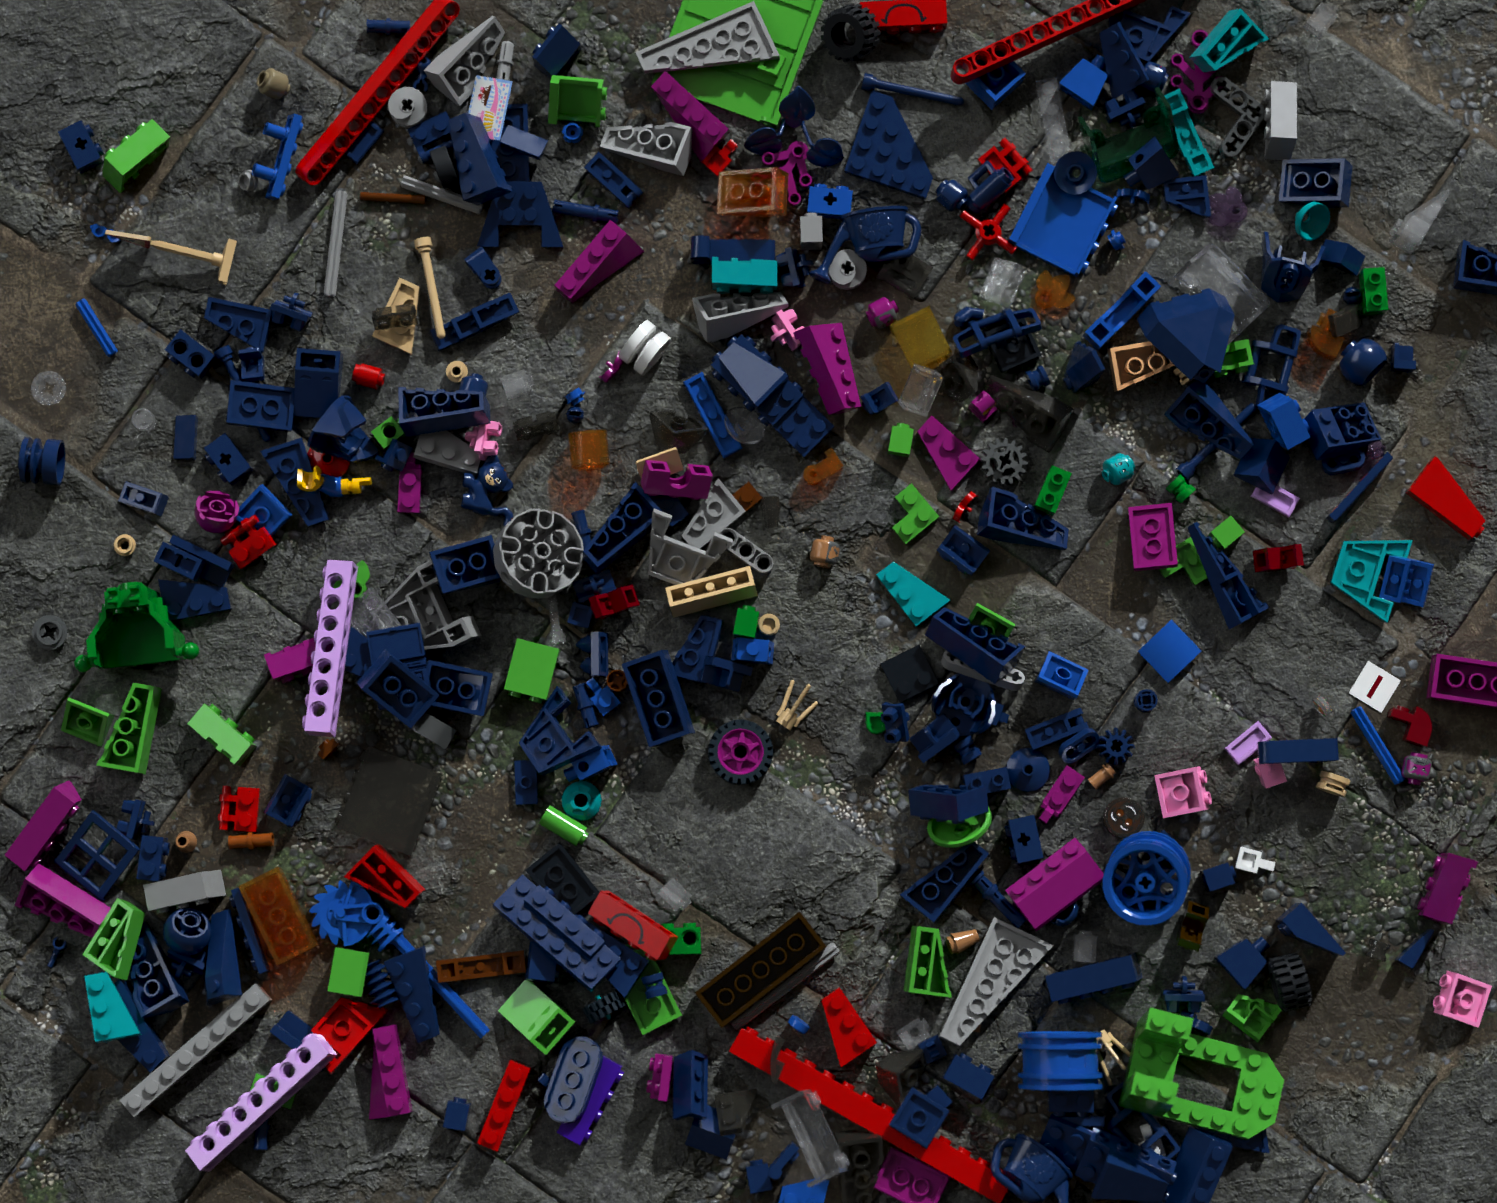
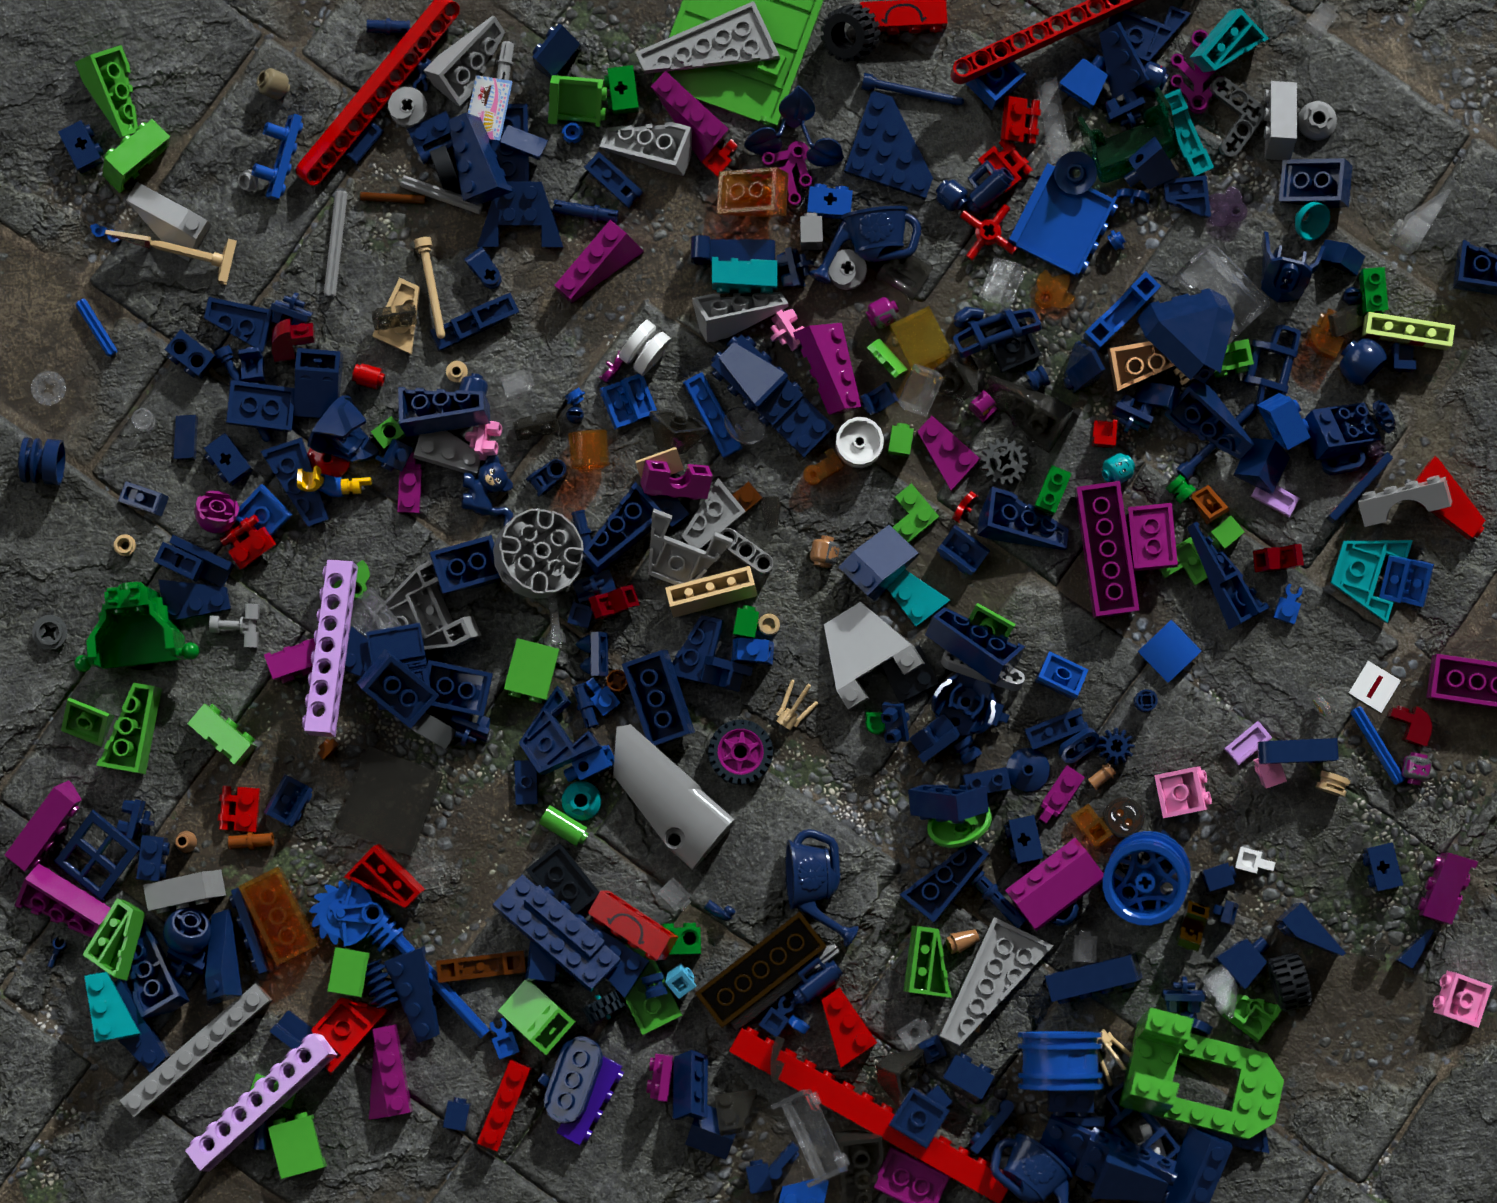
(108, 83): none -> bright green wedge
(168, 219): none -> light grey wedge
(246, 625): none -> light grey bar
(287, 336): none -> dark red brick
(296, 1145): none -> bright green panel
(469, 730): none -> dark blue hips
(504, 1043): none -> blue plate
(546, 477): none -> dark blue piece
(617, 78): none -> green brick
(628, 401): none -> blue slope
(668, 797): none -> light grey panel
(680, 980): none -> medium azure brick
(718, 912): none -> dark blue arm
(775, 1020): none -> dark blue plate
(813, 879): none -> dark blue piece
(817, 982): none -> dark blue piece
(859, 455): none -> white wheel
(861, 643): none -> light grey wedge
(879, 562): none -> dark blue slope
(887, 358): none -> bright green slope
(991, 1126): none -> dark blue plate
(1014, 120): none -> red plate
(1092, 827): none -> clear orange brick
(1104, 433): none -> red panel
(1106, 549): none -> magenta brick
(1132, 417): none -> dark blue hips
(1156, 395): none -> dark blue slope
(1209, 504): none -> dark orange slope
(1222, 988): none -> clear slope
(1227, 912): none -> dark blue tile
(1287, 608): none -> blue plate
(1313, 130): none -> light grey piece
(1384, 416): none -> dark blue gear
(1391, 875): none -> dark blue brick
(1408, 331): none -> yellowish green brick
(1432, 494): none -> light grey arch

